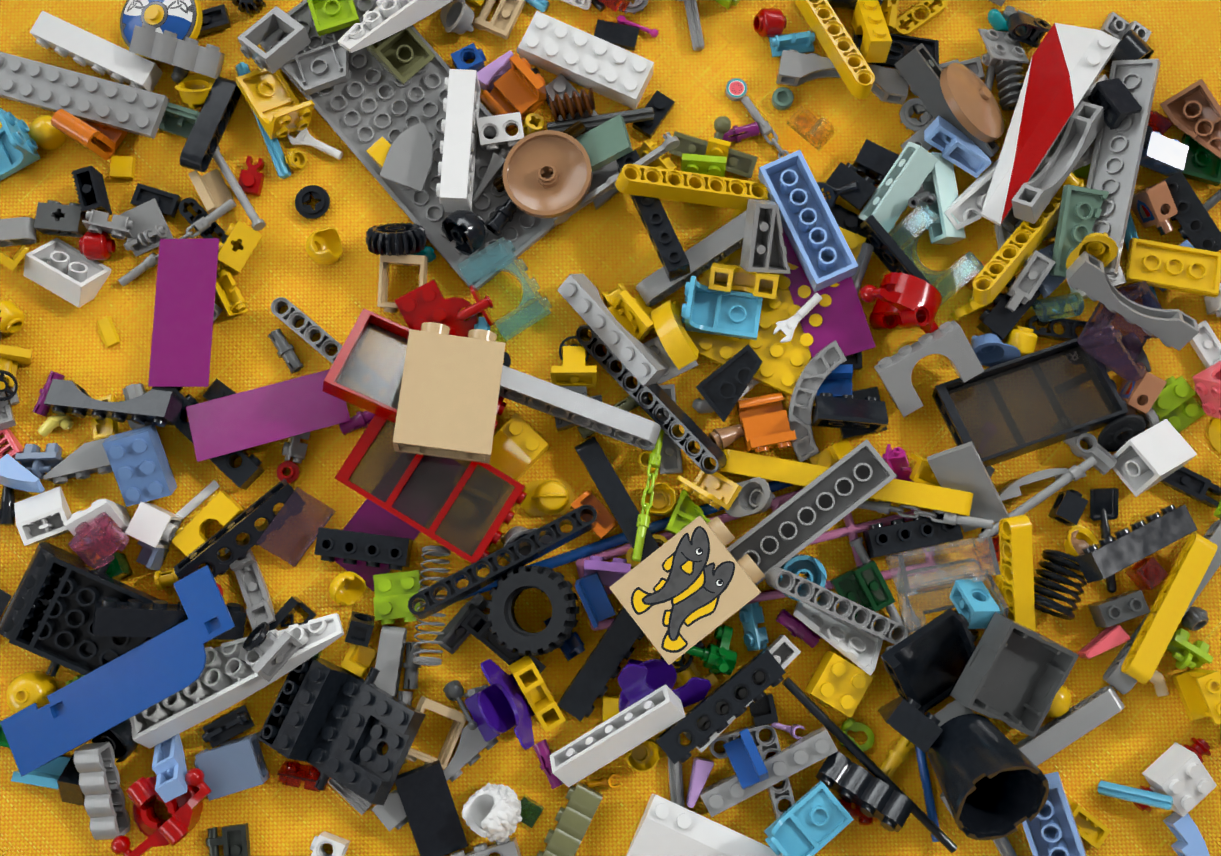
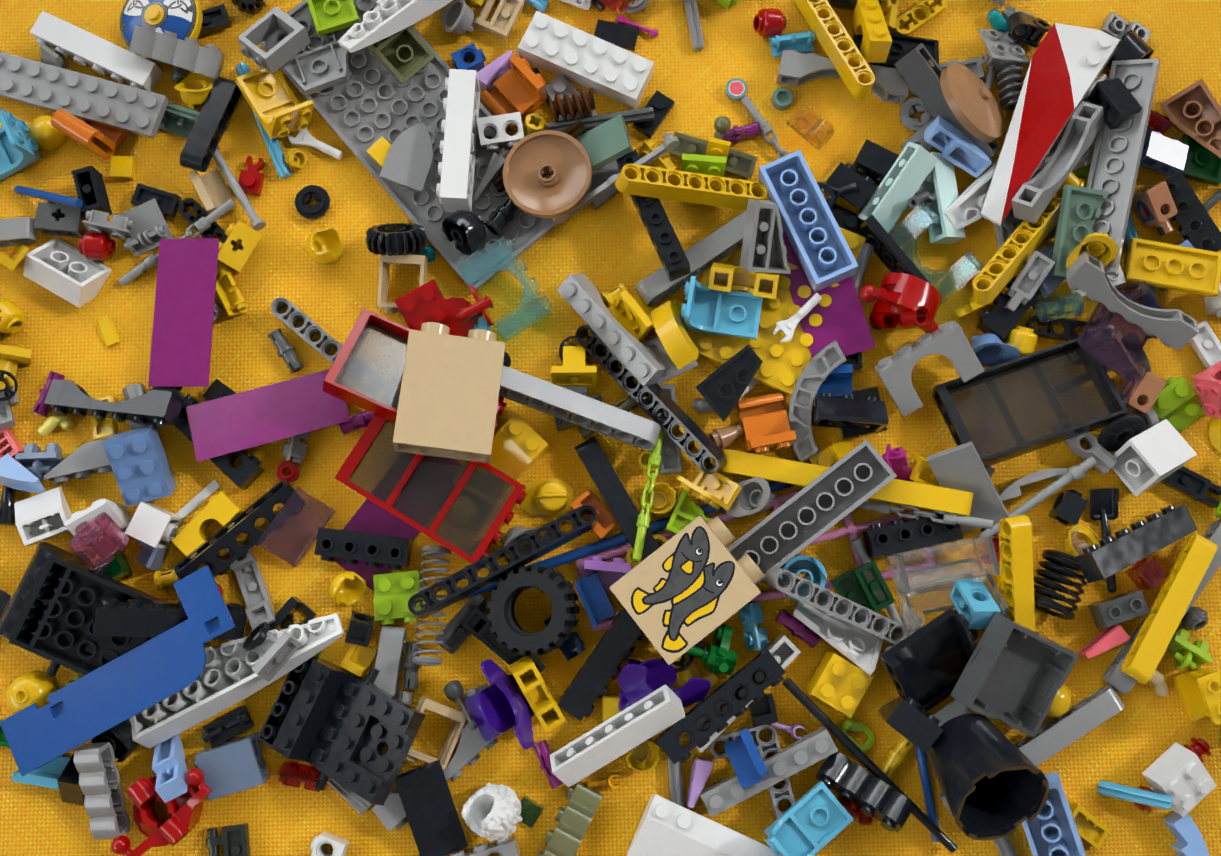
(44, 195): none -> blue bar
(50, 57): none -> light grey slope

